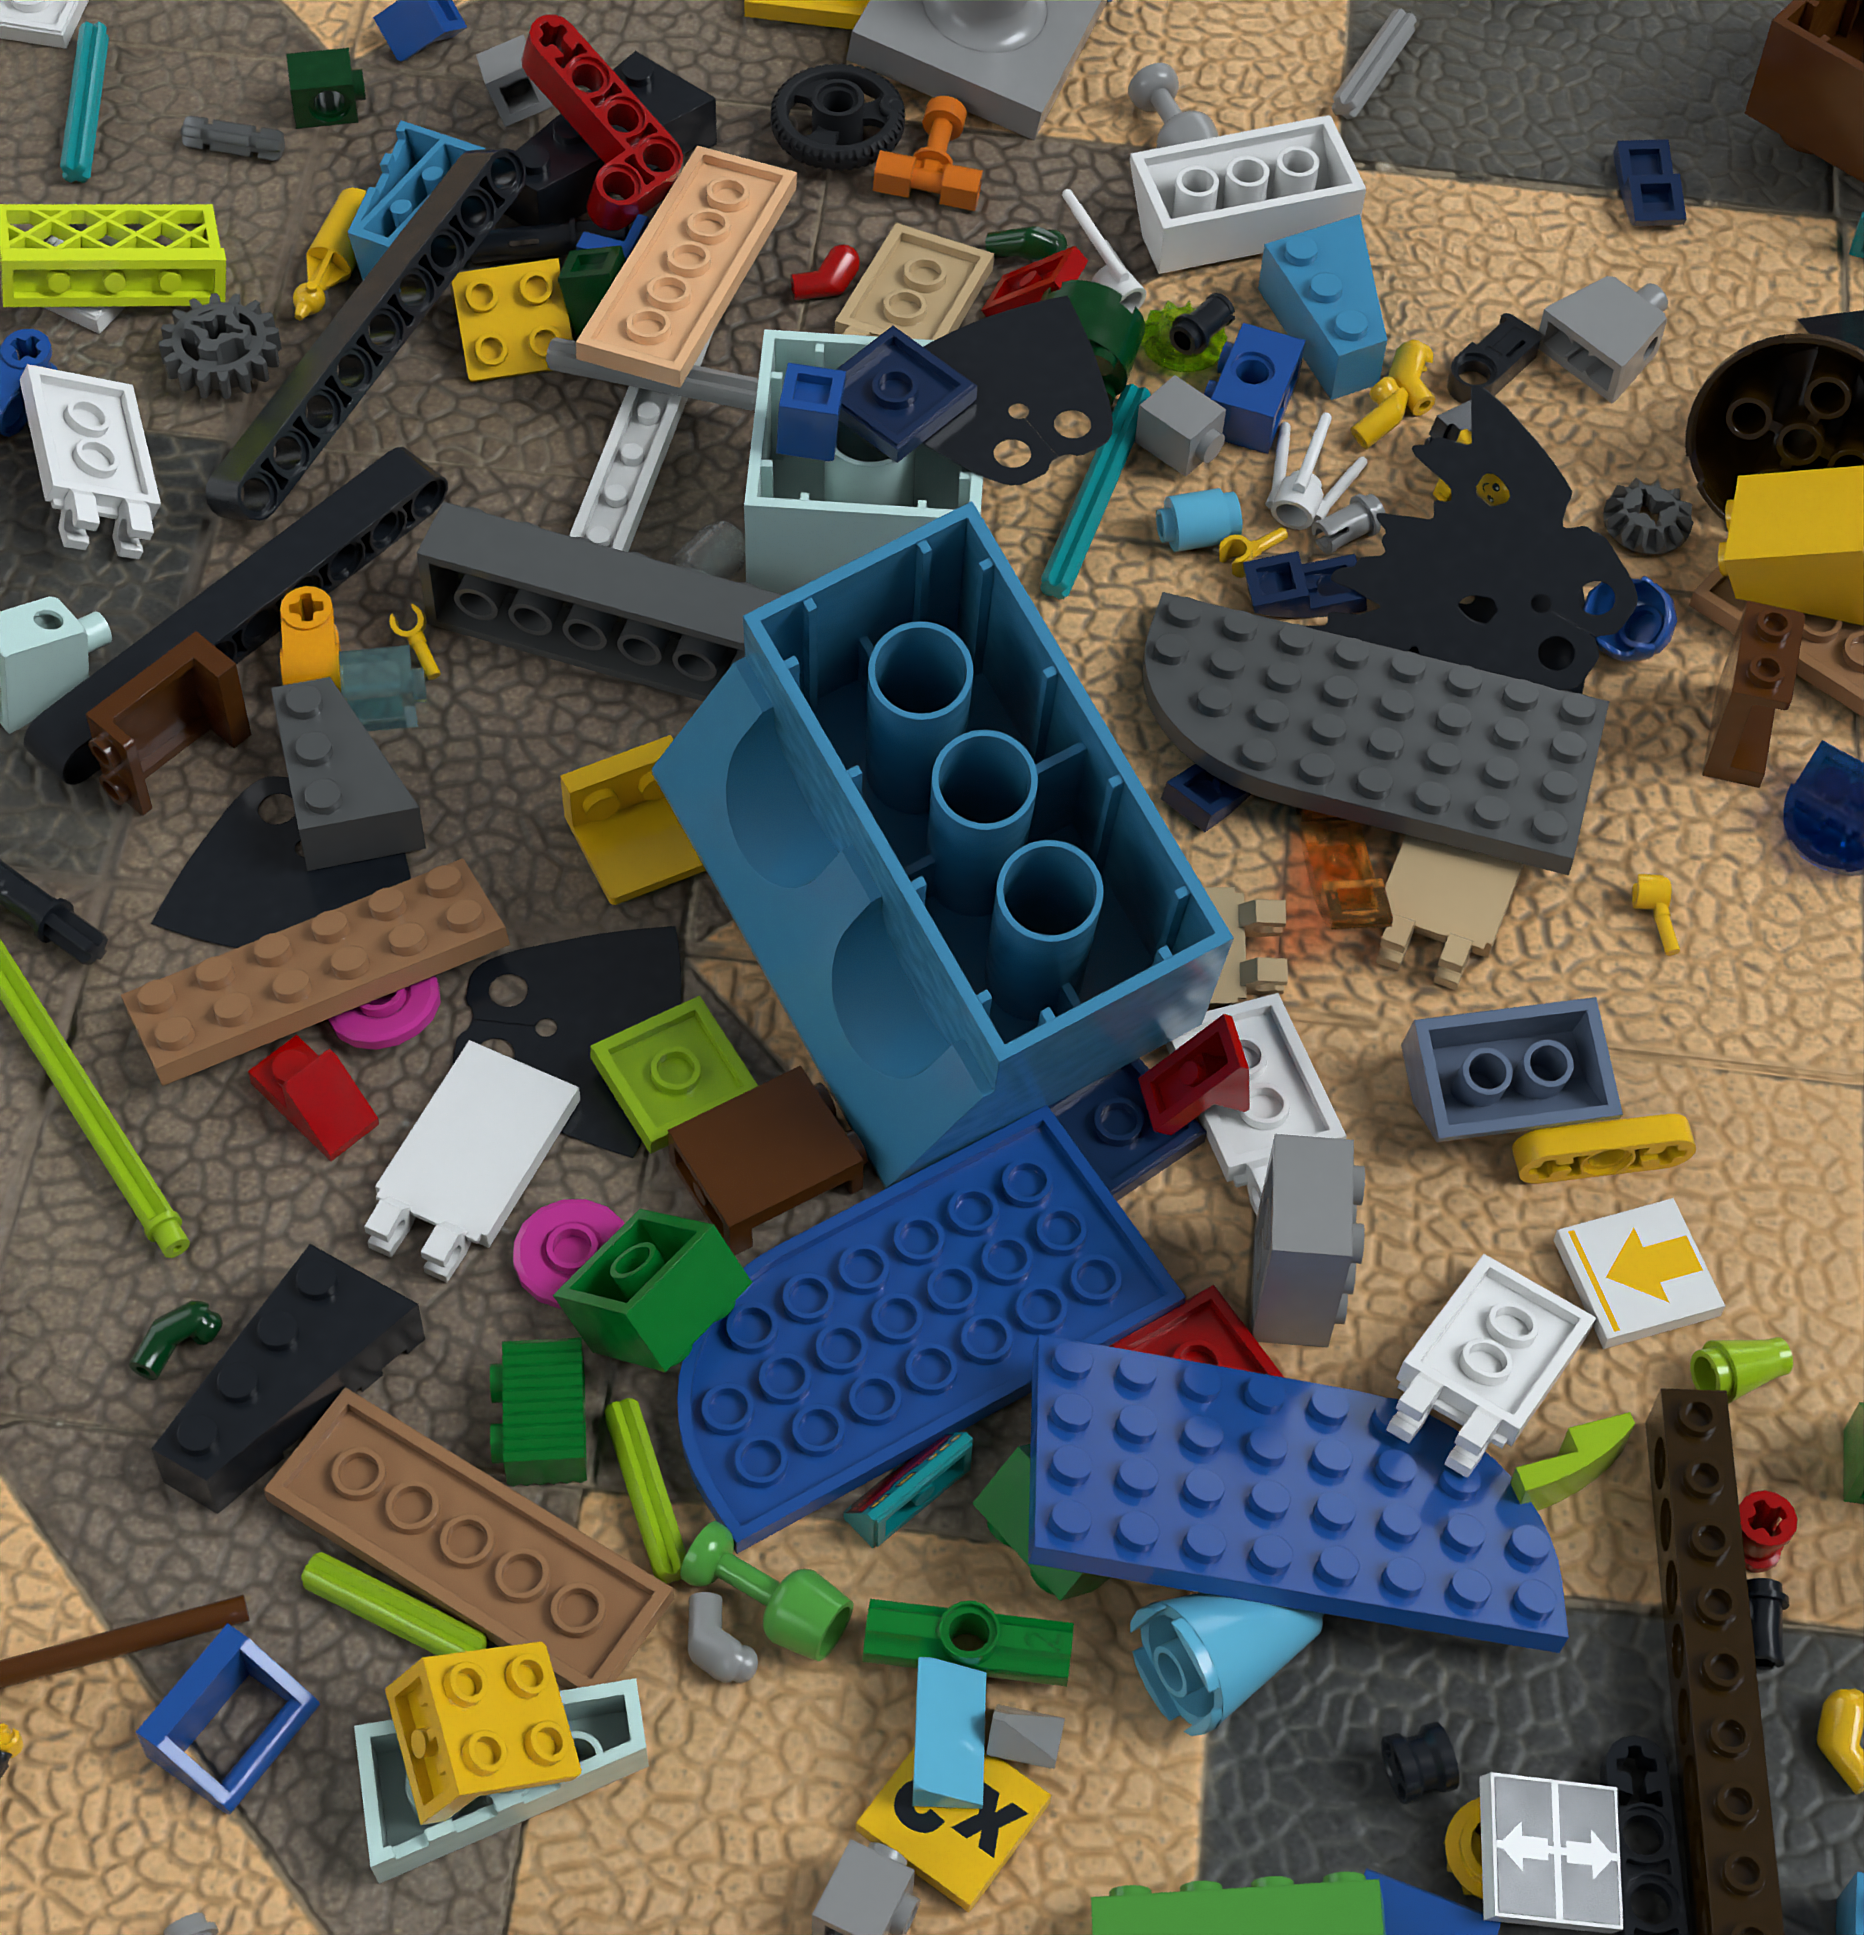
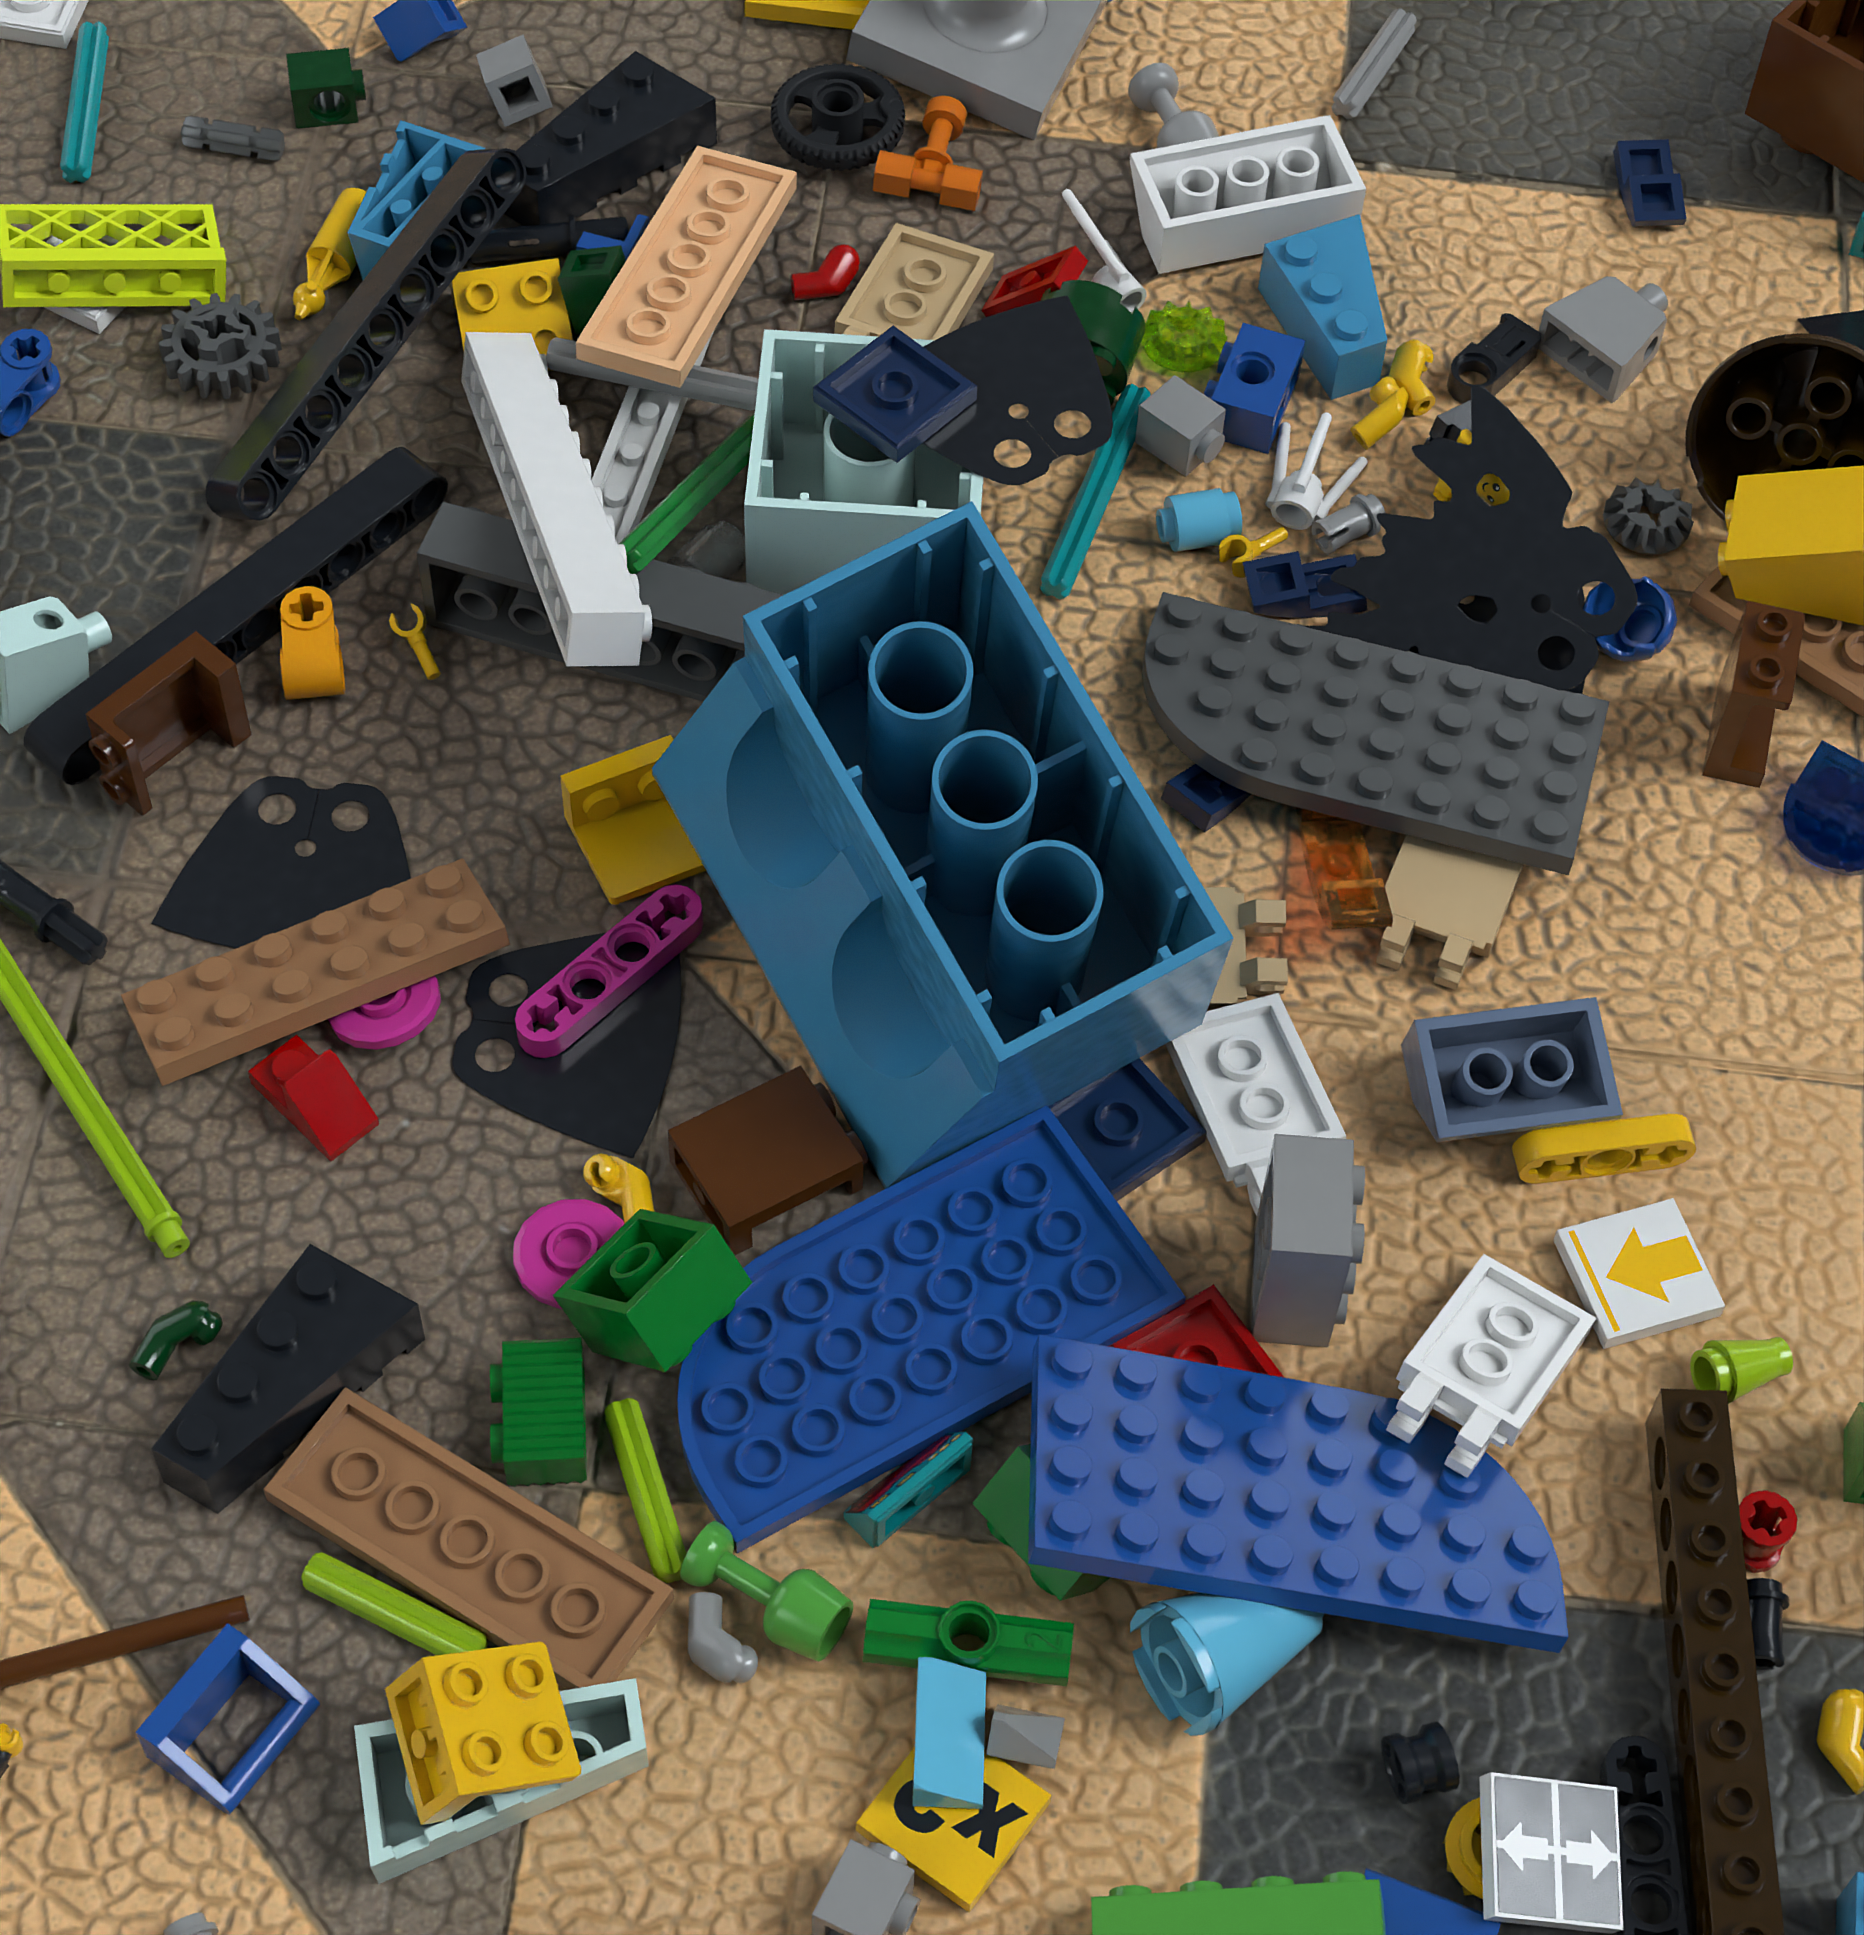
(91, 456): white tile -> none
(339, 780): dark grey wedge -> none
(382, 686): clear light blue brick -> none
(470, 1156): white tile -> none
(554, 502): none -> white brick
(560, 60): red beam -> none
(602, 964): none -> dark pink beam
(619, 1183): none -> yellow arm
(671, 1069): lime plate -> none
(688, 498): none -> green axle
(810, 411): blue panel -> none
(1027, 242): dark green arm -> none
(1193, 331): black pin -> none
(1196, 1076): red slope -> none
(1581, 1459): lime slope -> none
(1654, 894): yellow hand -> none

